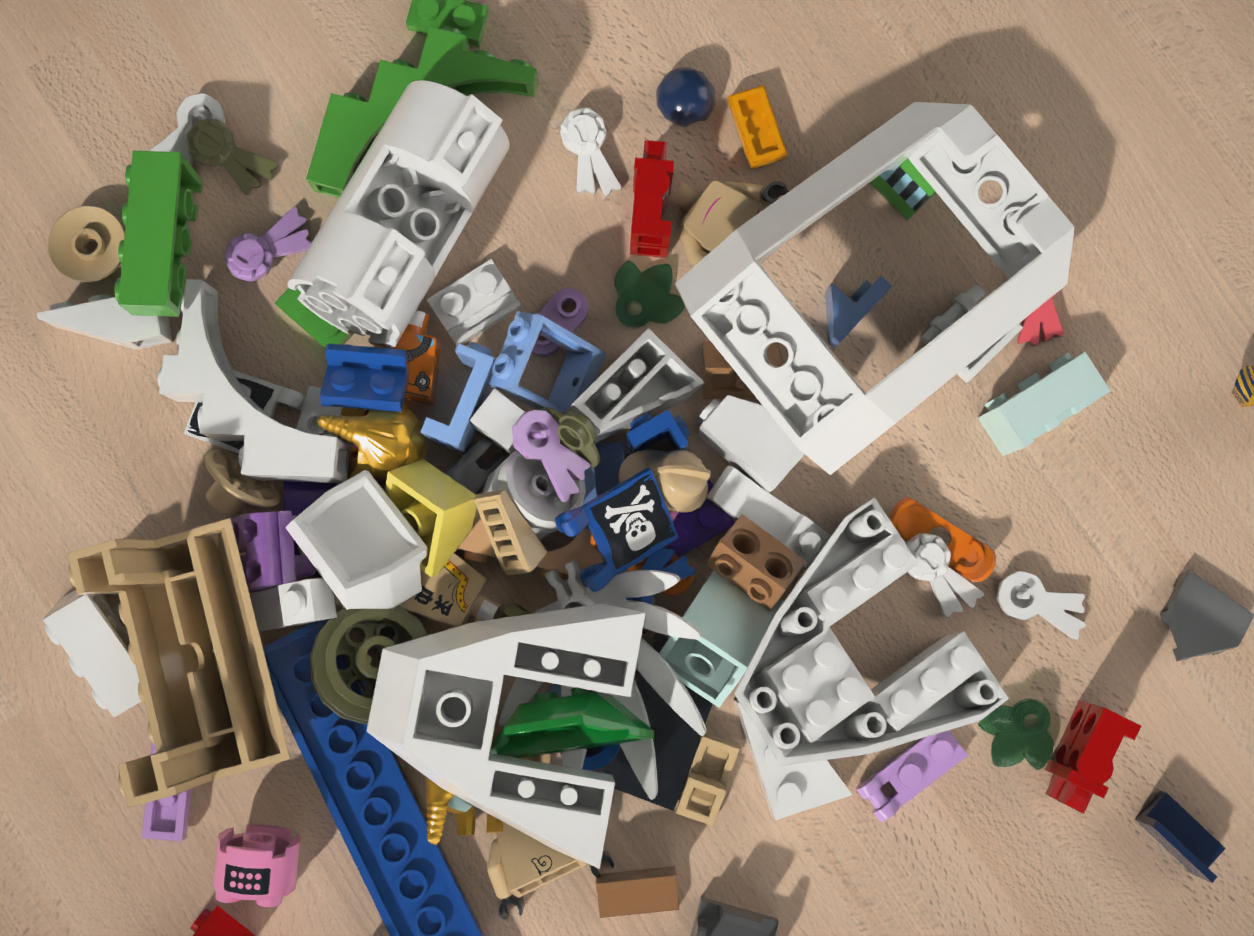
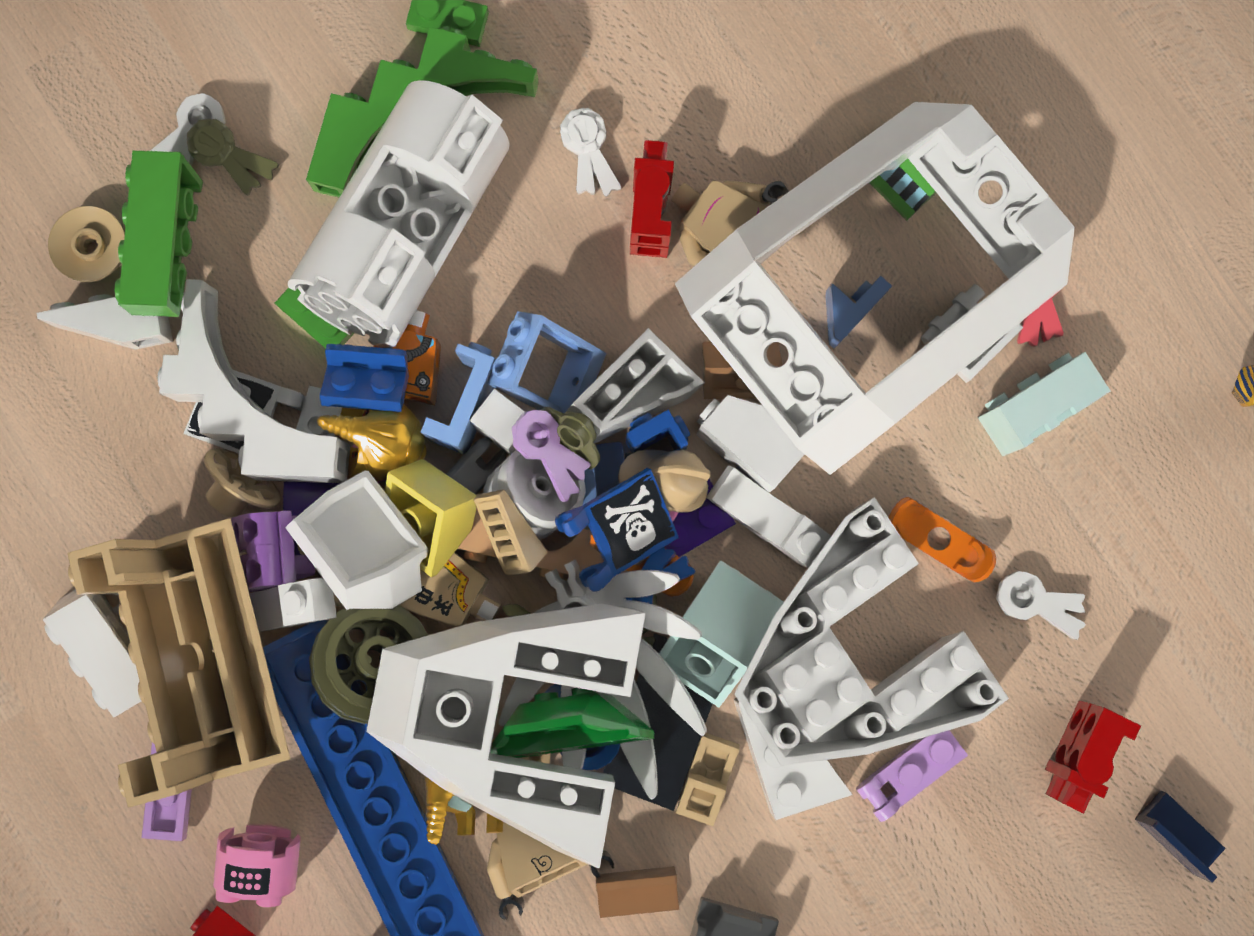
(252, 256): lavender piece -> none
(474, 303): white plate -> none
(569, 321): lavender plate -> none
(649, 291): clear green plate -> none
(685, 96): dark blue hair -> none
(755, 562): medium nougat brick -> none
(757, 127): light orange plate -> none
(933, 565): white piece -> none
(1017, 740): clear green plate -> none
(1203, 618): dark grey slope -> none

